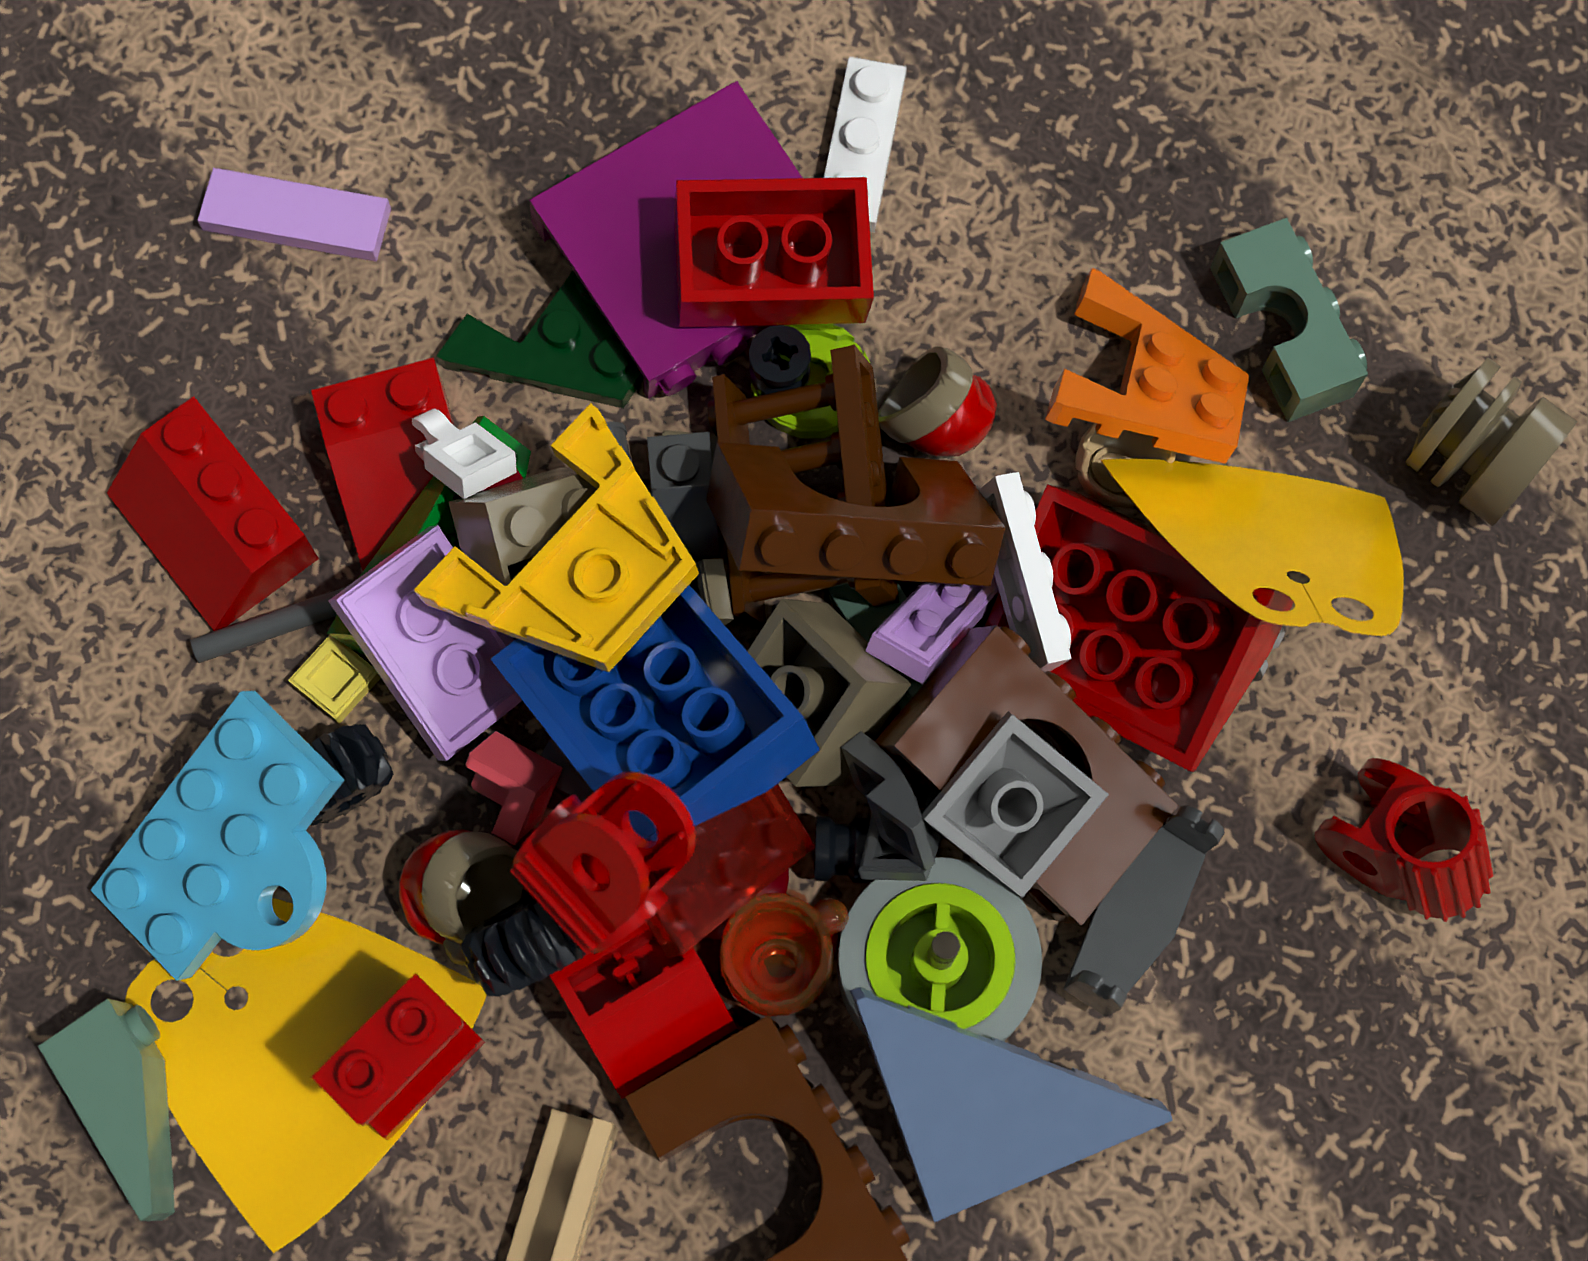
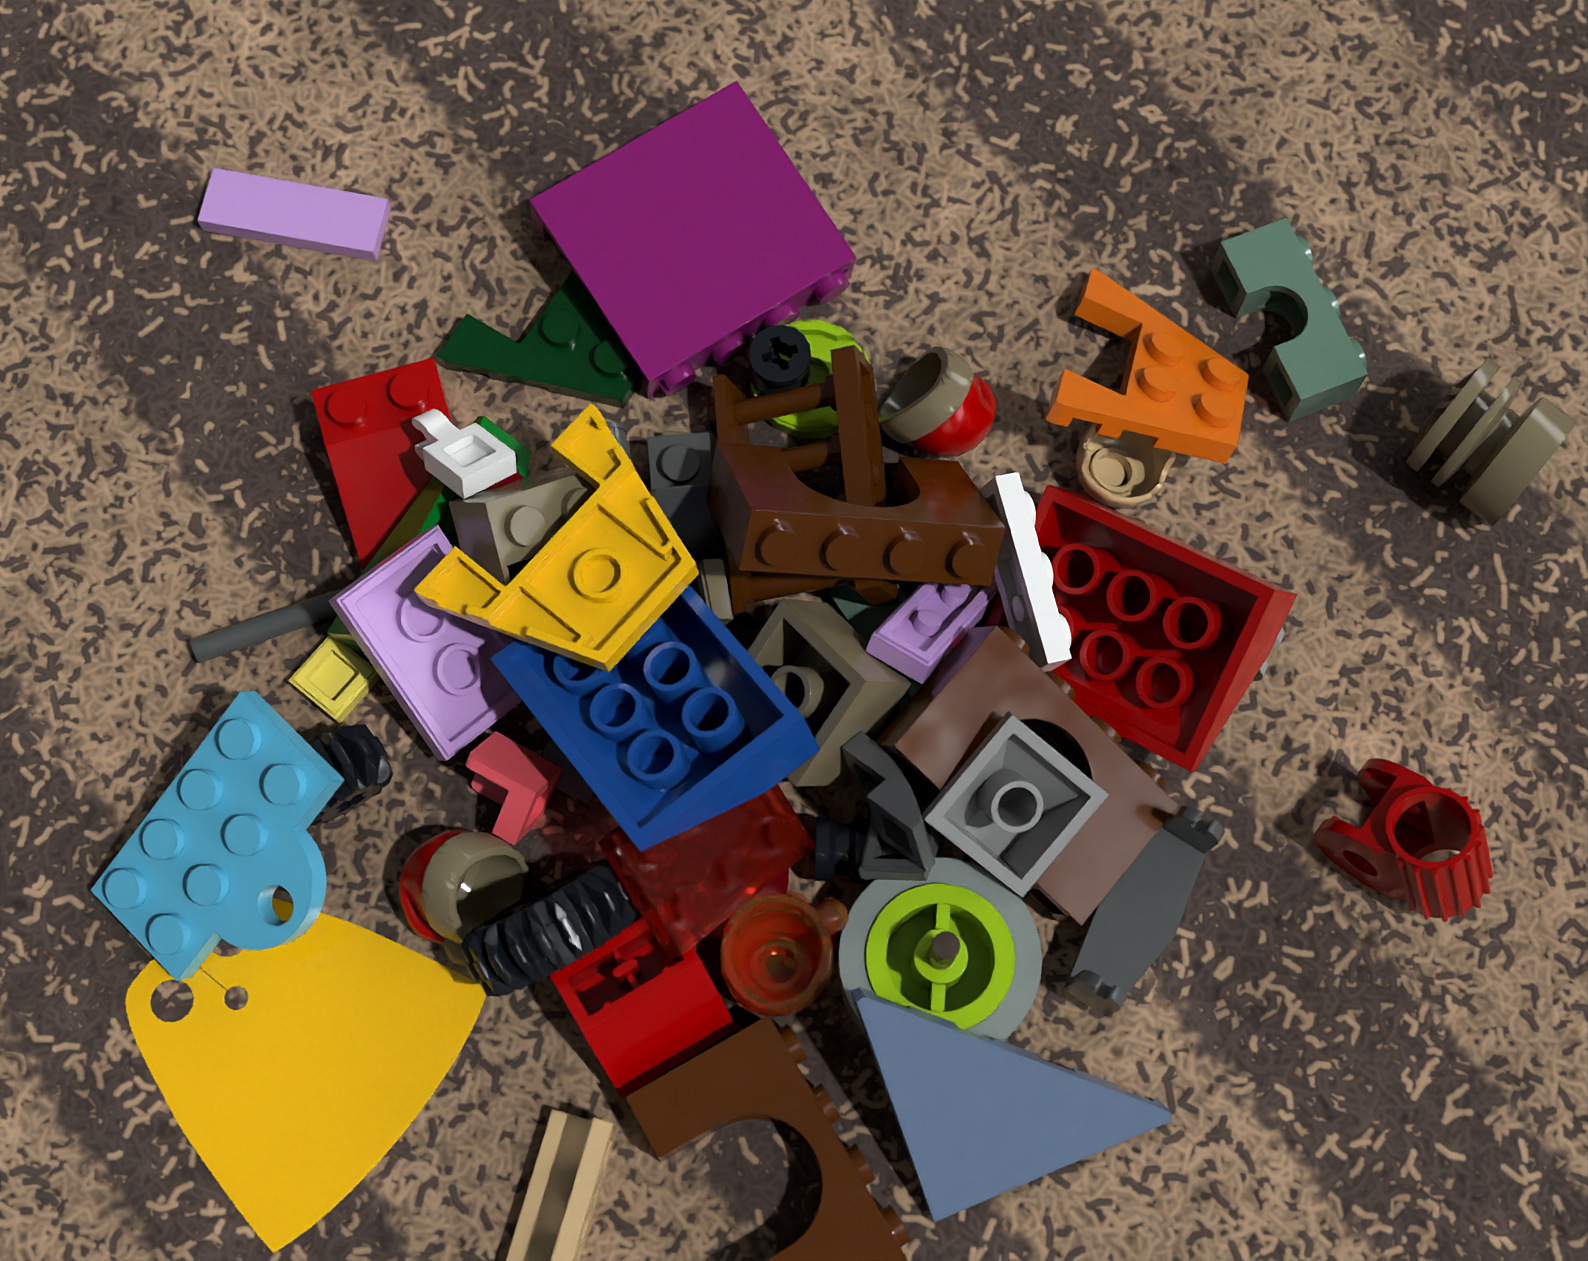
(120, 1094): sand green slope -> none
(208, 516): red slope -> none
(398, 1059): red panel -> none
(596, 869): red piece -> none
(773, 251): red brick -> none
(866, 126): white plate -> none
(1257, 525): yellow piece -> none

